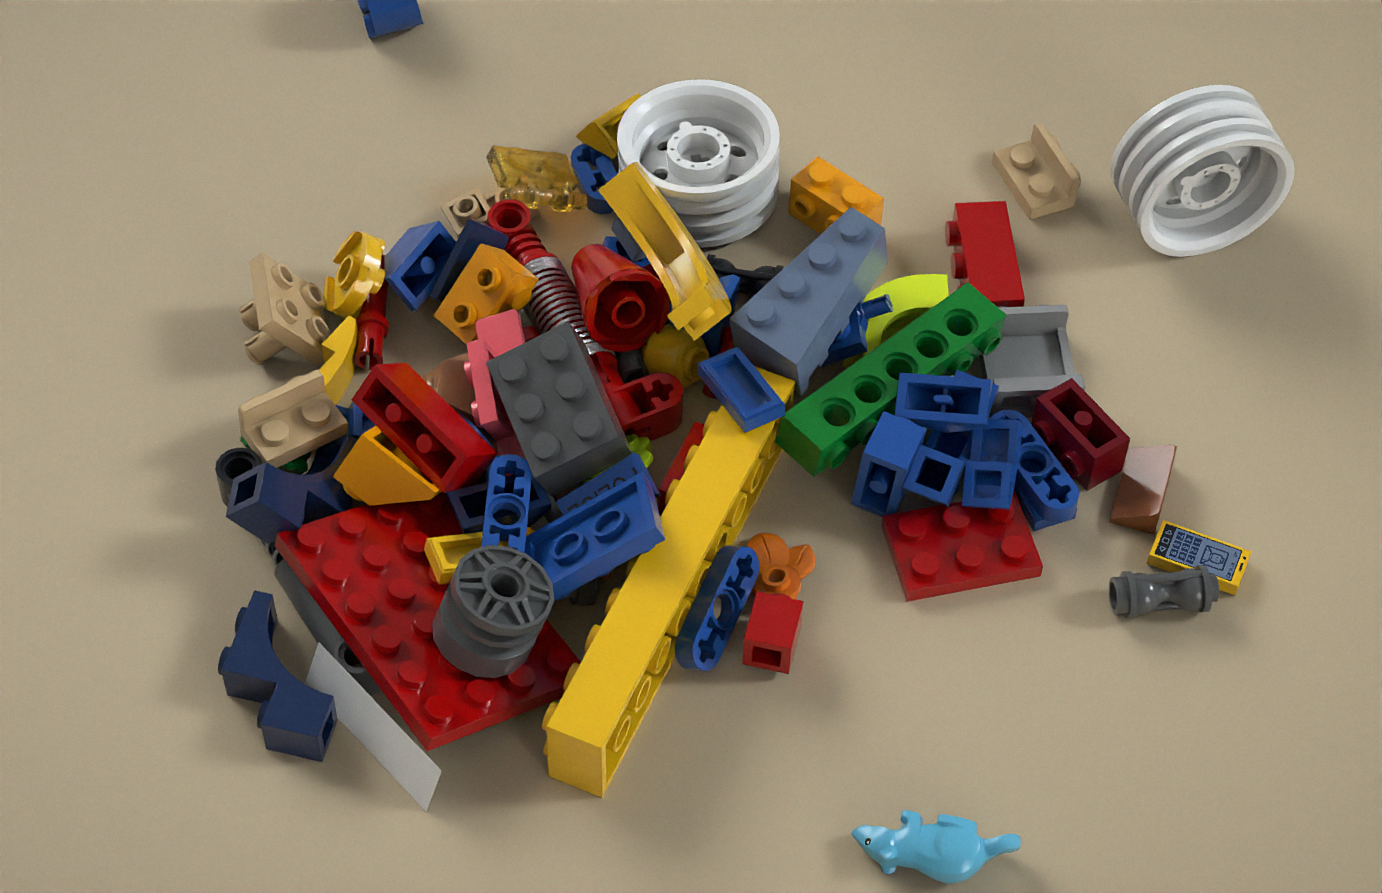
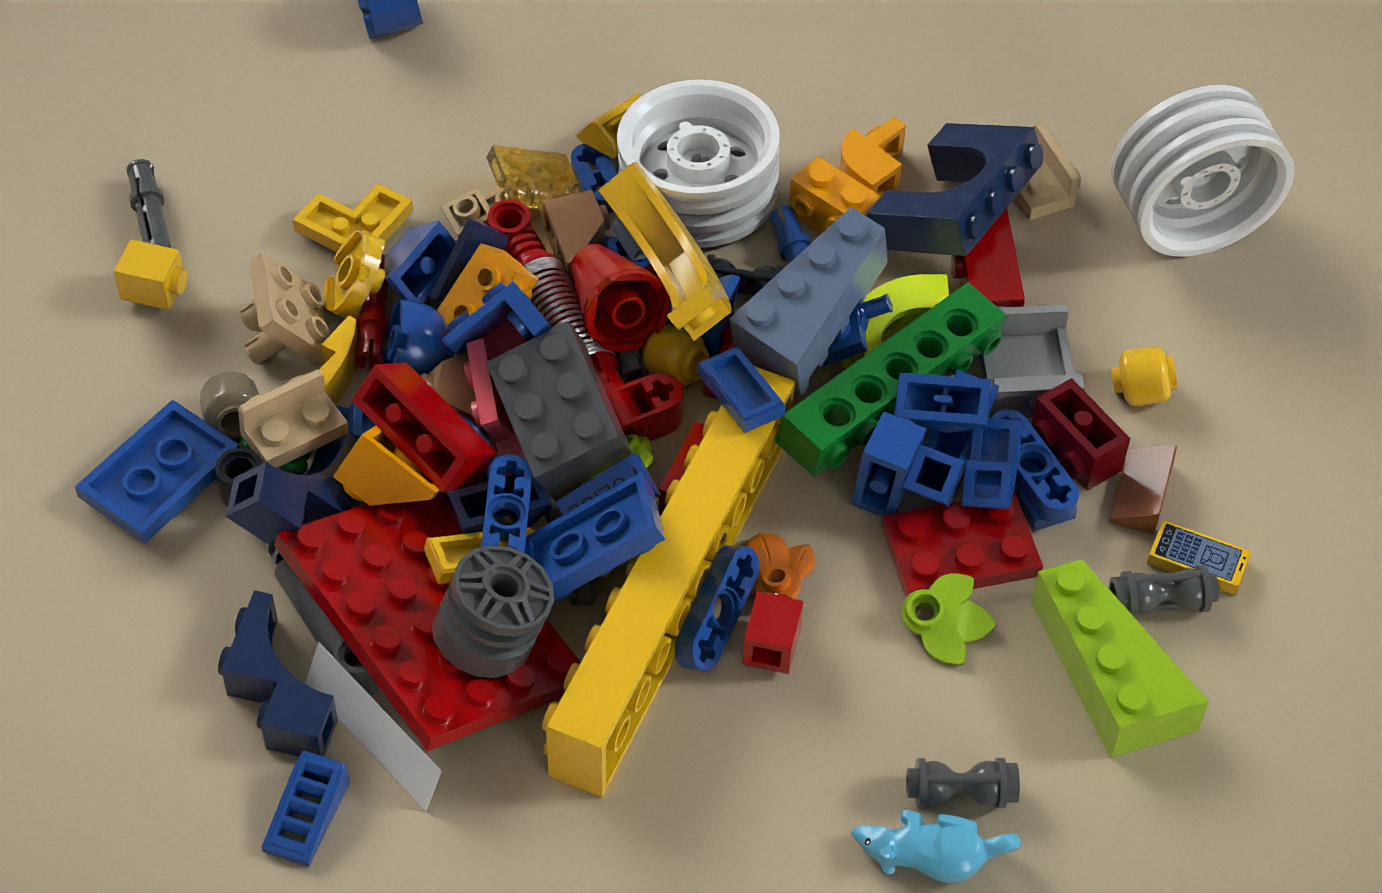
(147, 202): none -> dark grey pin
(150, 274): none -> yellow brick
(156, 471): none -> blue plate
(221, 400): none -> dark tan head
(317, 778): none -> blue slope
(331, 223): none -> yellow plate
(416, 336): none -> blue cylinder
(499, 305): none -> blue bracket
(573, 224): none -> medium nougat slope
(789, 233): none -> blue pin
(873, 157): none -> light orange brick
(953, 621): none -> lime plate
(985, 782): none -> dark grey piece
(994, 165): none -> dark blue arch
(1114, 663): none -> lime wedge
(1145, 376): none -> yellow head

